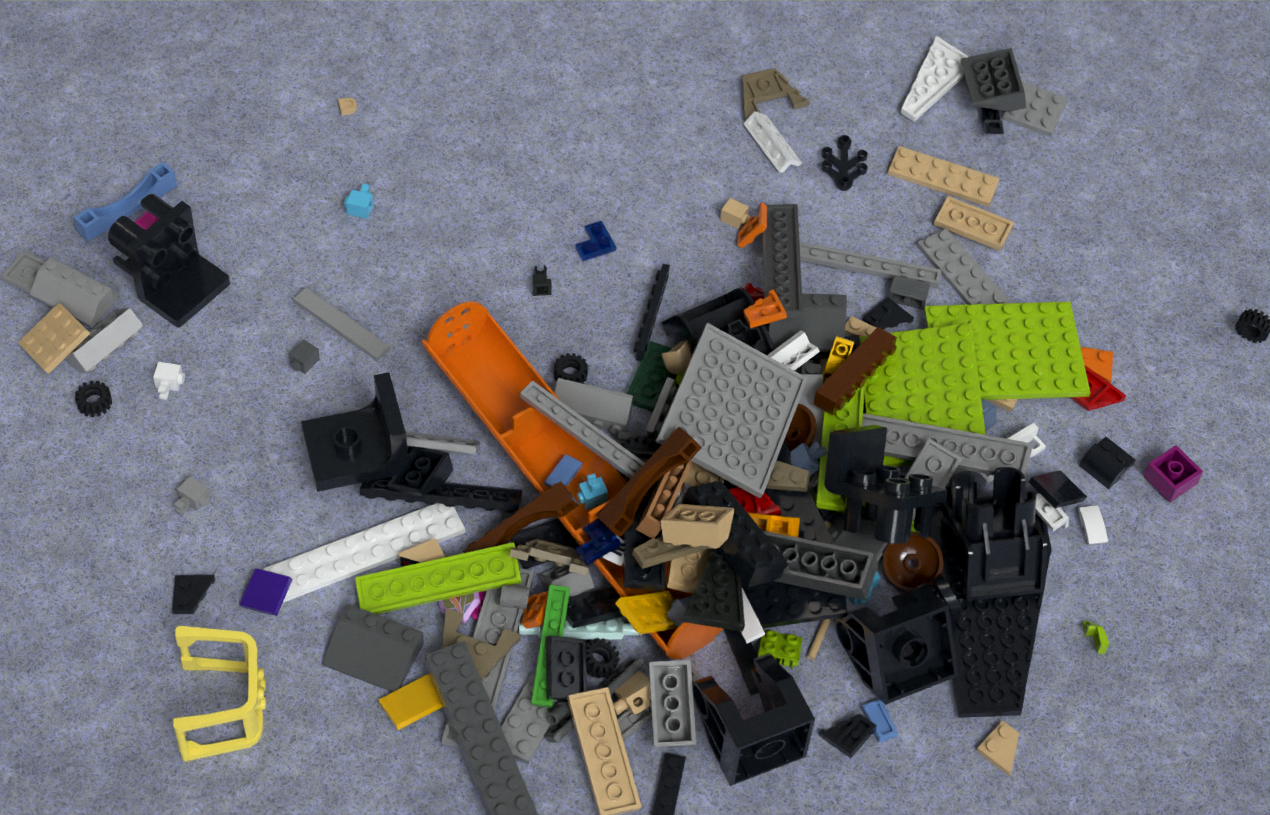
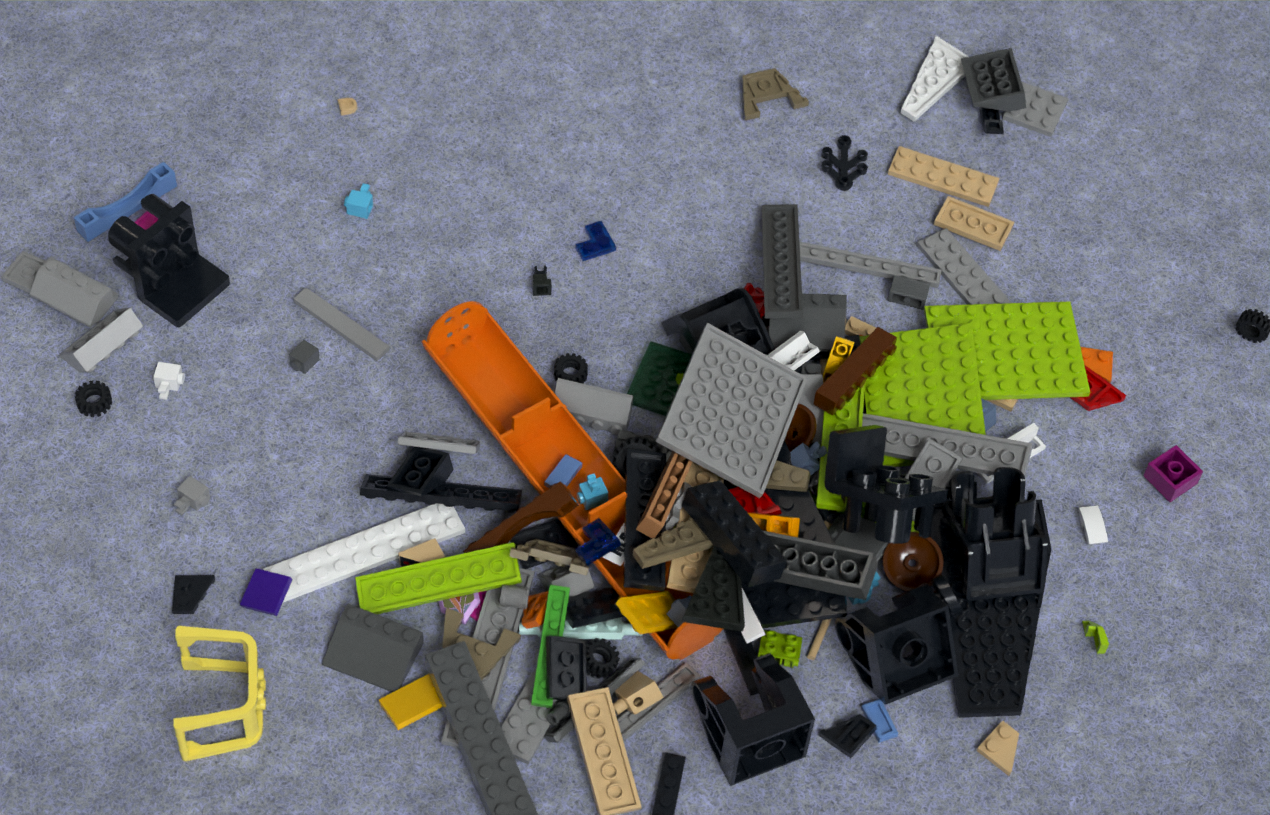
(54, 338): tan plate -> none
(358, 443): black piece -> none
(581, 429): light grey plate -> none
(621, 510): reddish brown arch -> none
(650, 317): black plate -> none
(661, 408): light grey plate -> none
(672, 704): light grey slope -> none
(677, 358): tan helmet -> none
(697, 525): tan slope -> none
(734, 213): tan brick -> none
(753, 227): orange wing -> none
(765, 311): orange wing -> none
(771, 141): white fence -> none
(887, 315): black wing -> none
(1051, 516): white panel -> none
(1057, 489): black tile -> none
(1106, 462): black brick -> none

